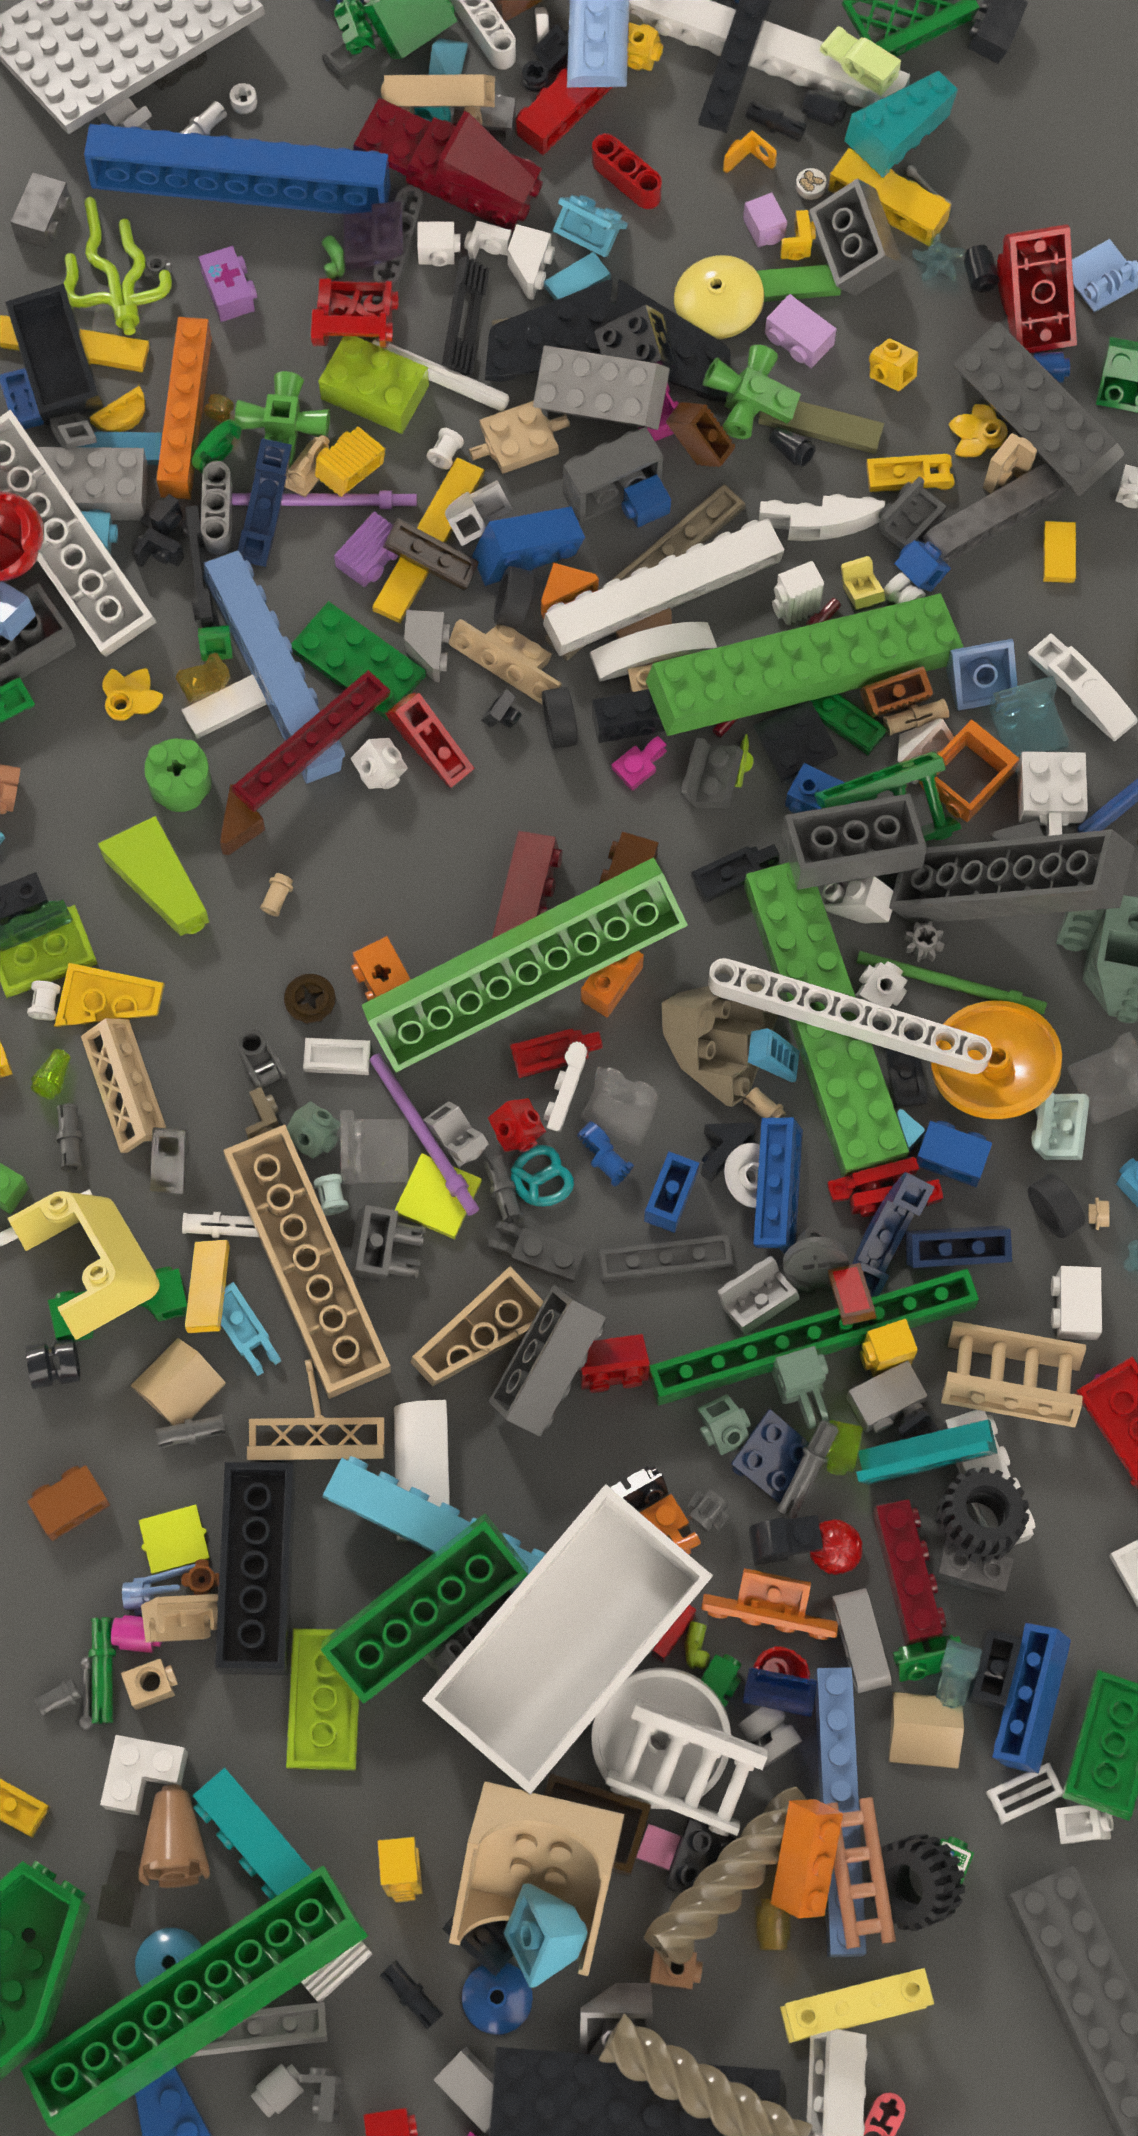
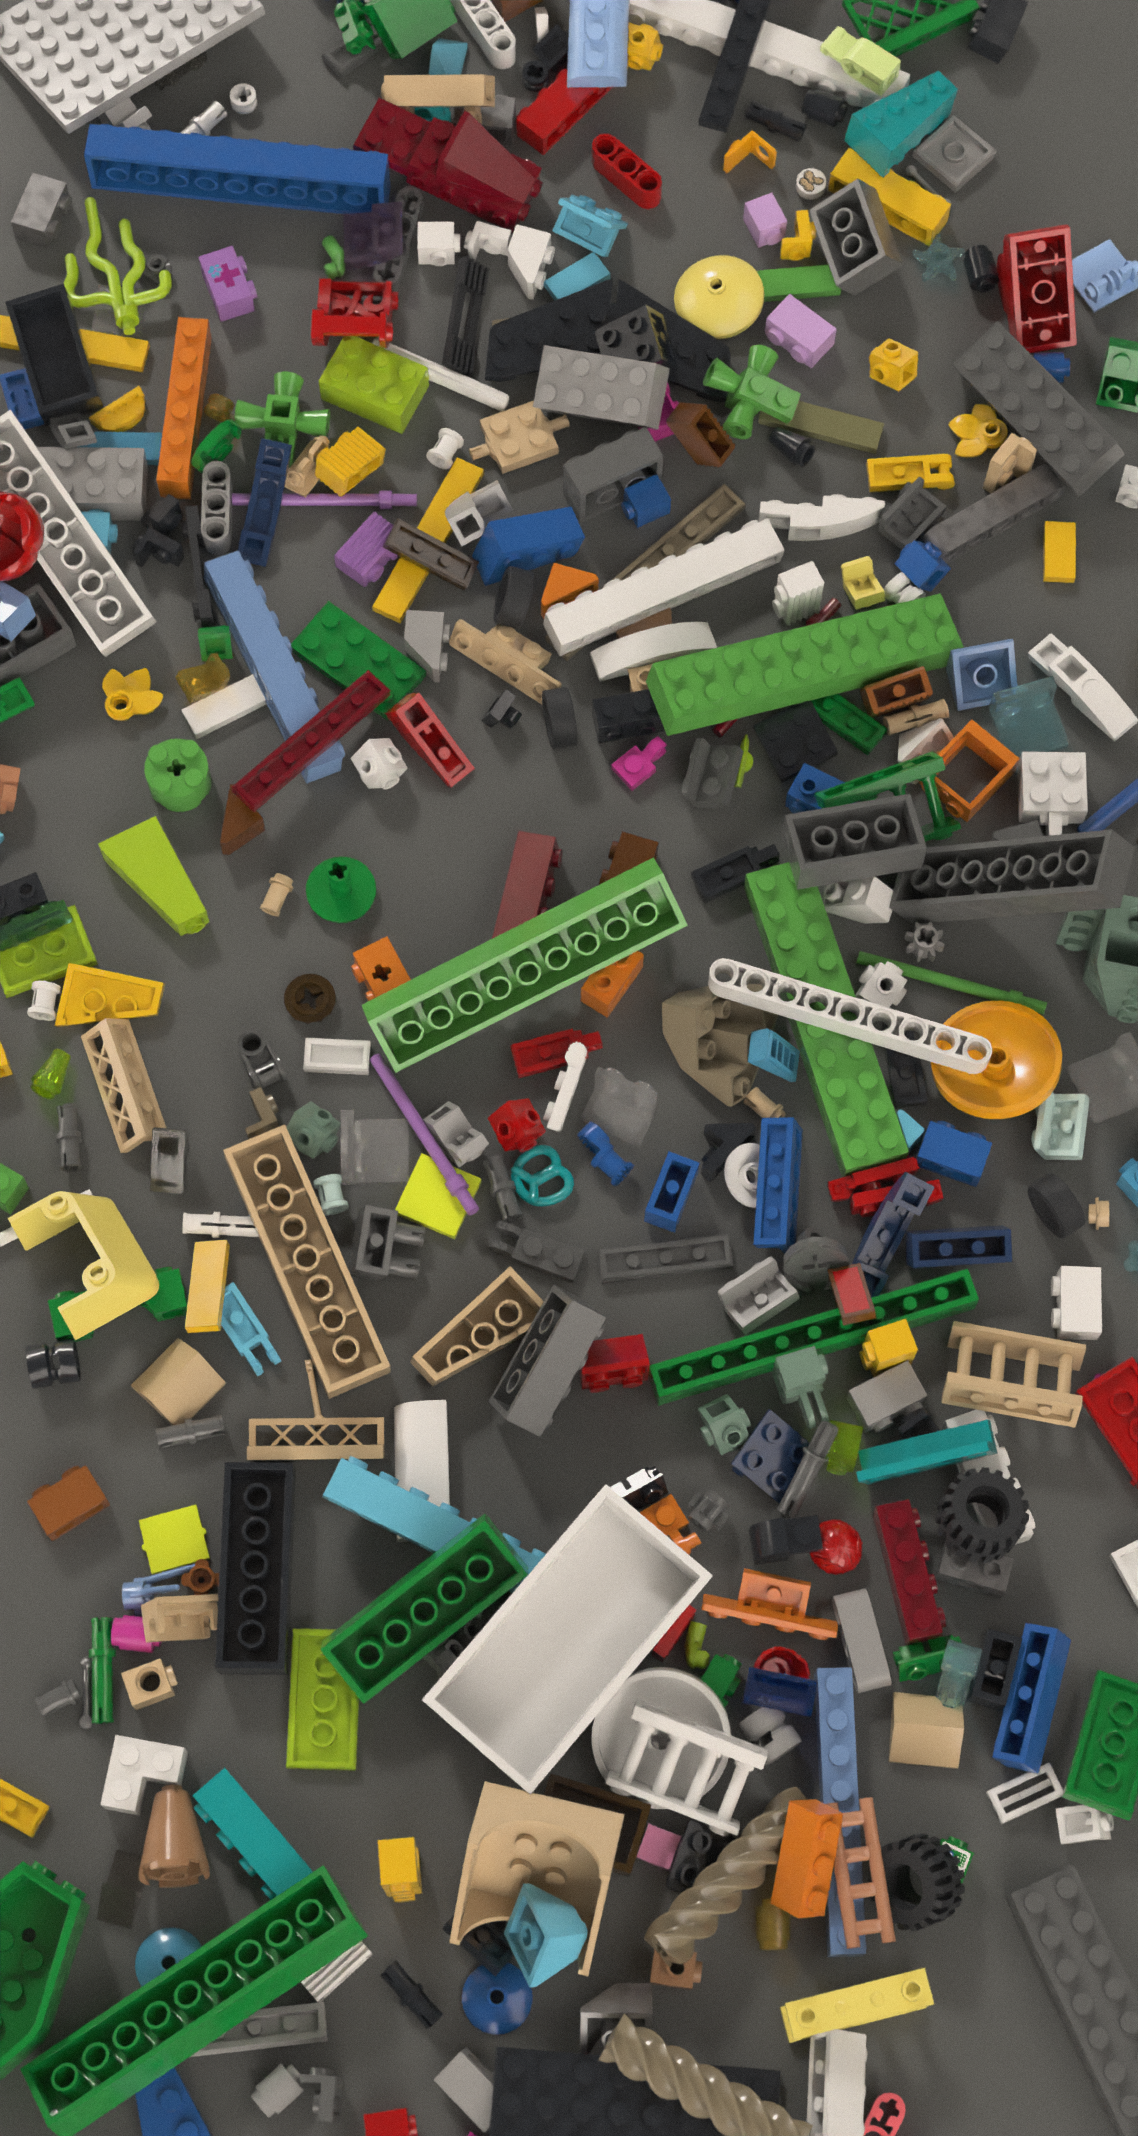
(341, 889): none -> green piece
(954, 153): none -> light grey tile

